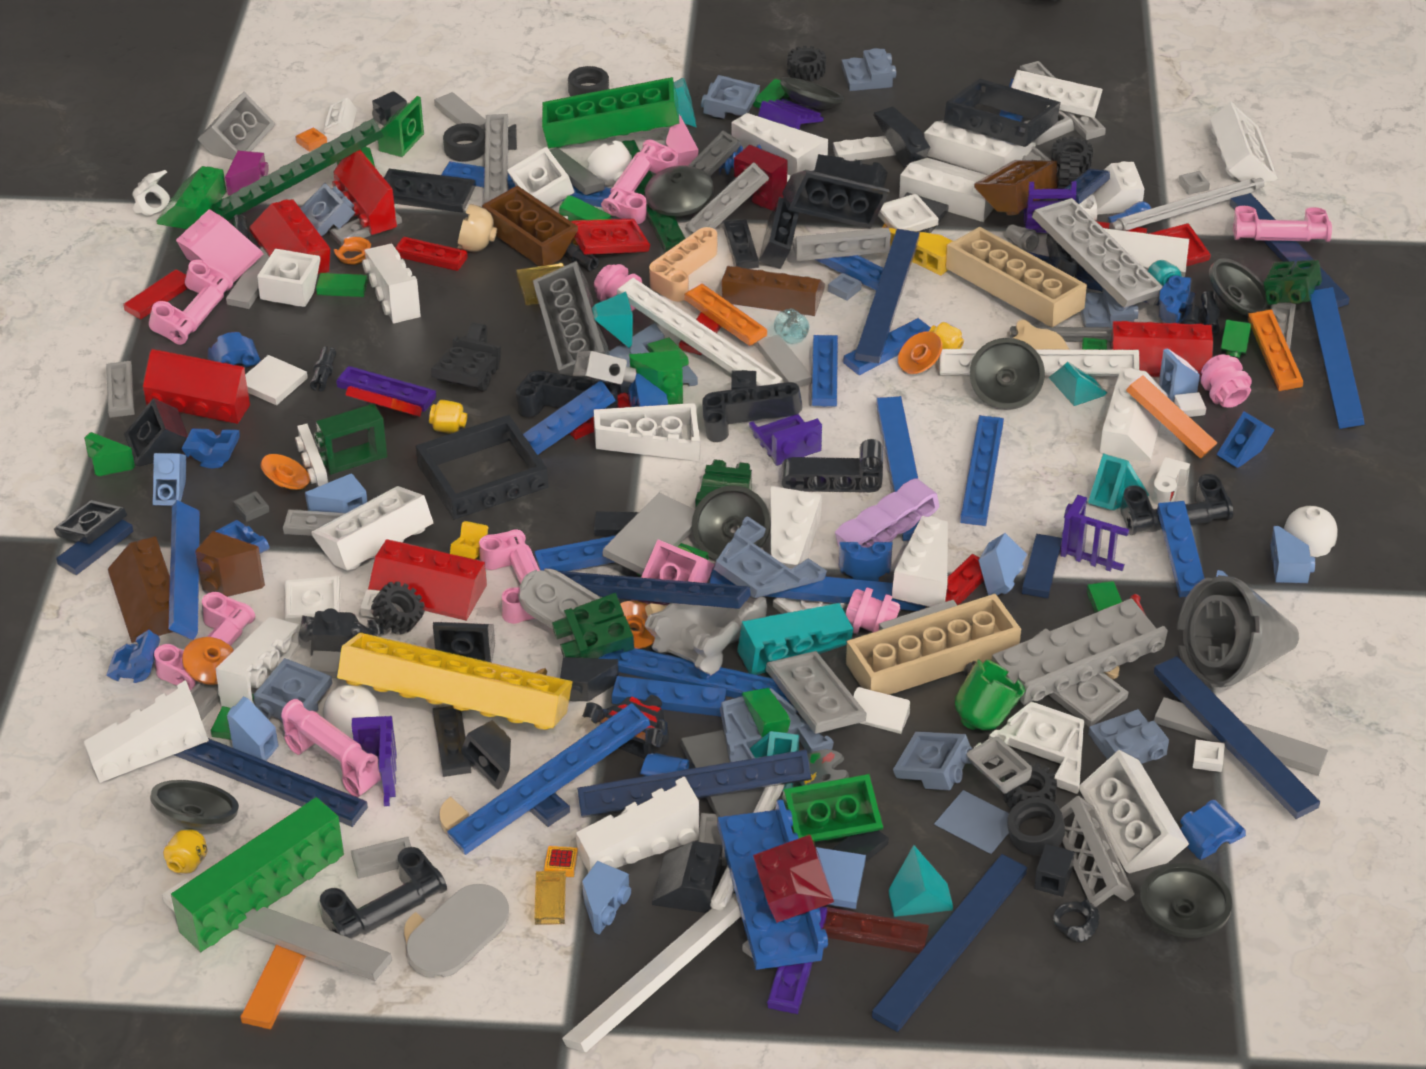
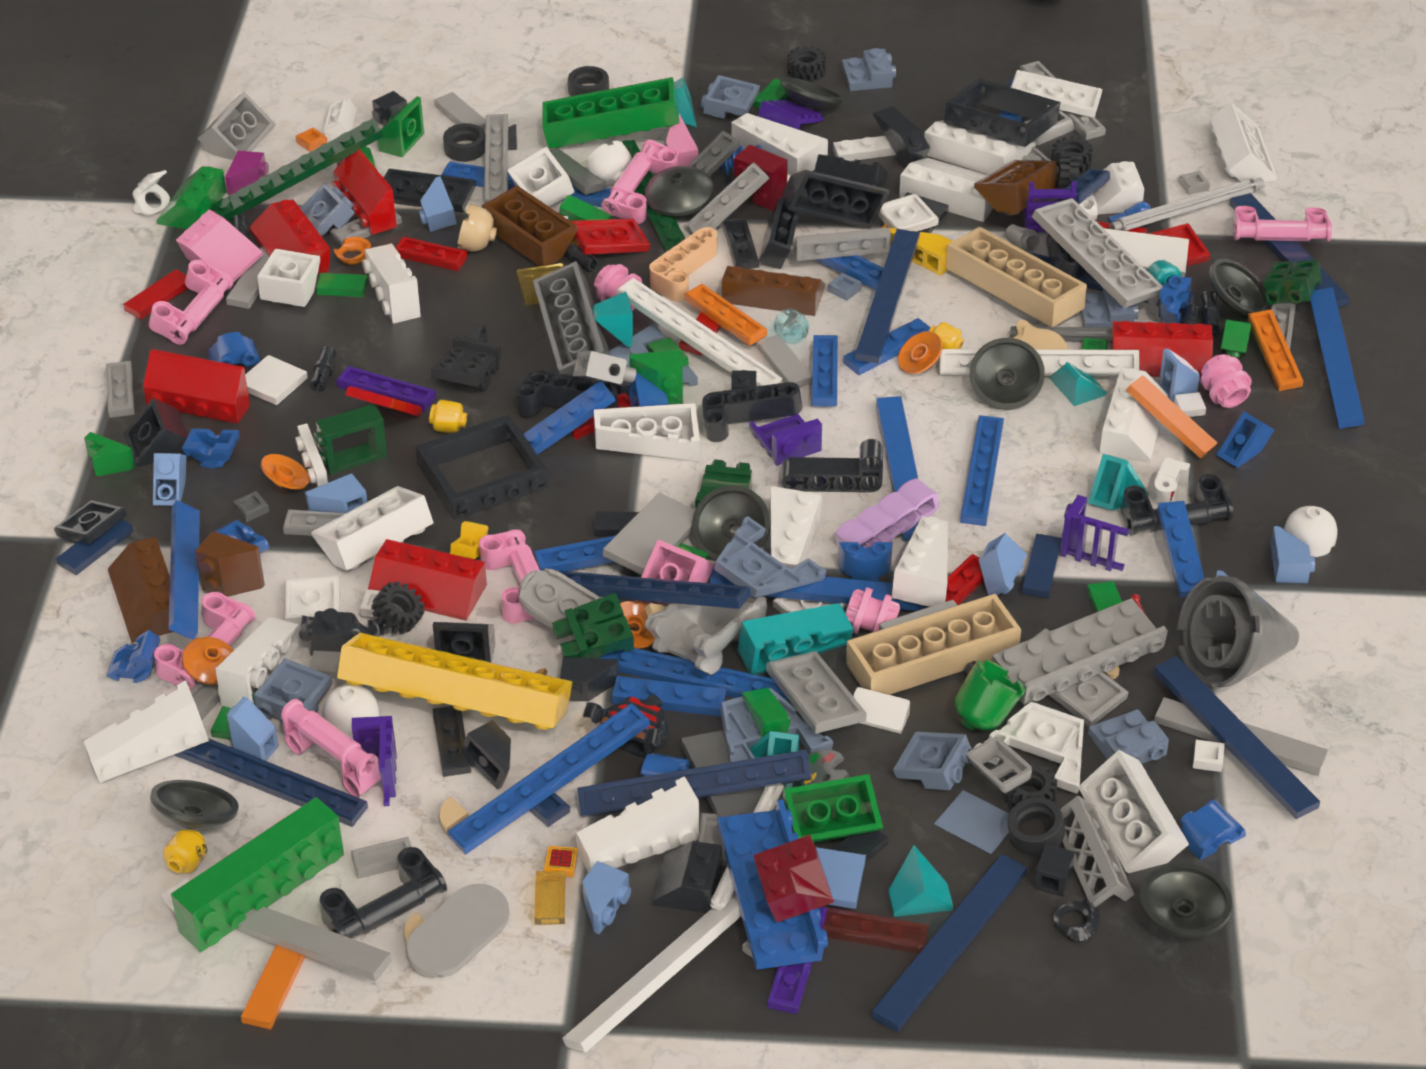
(436, 207): none -> medium blue slope

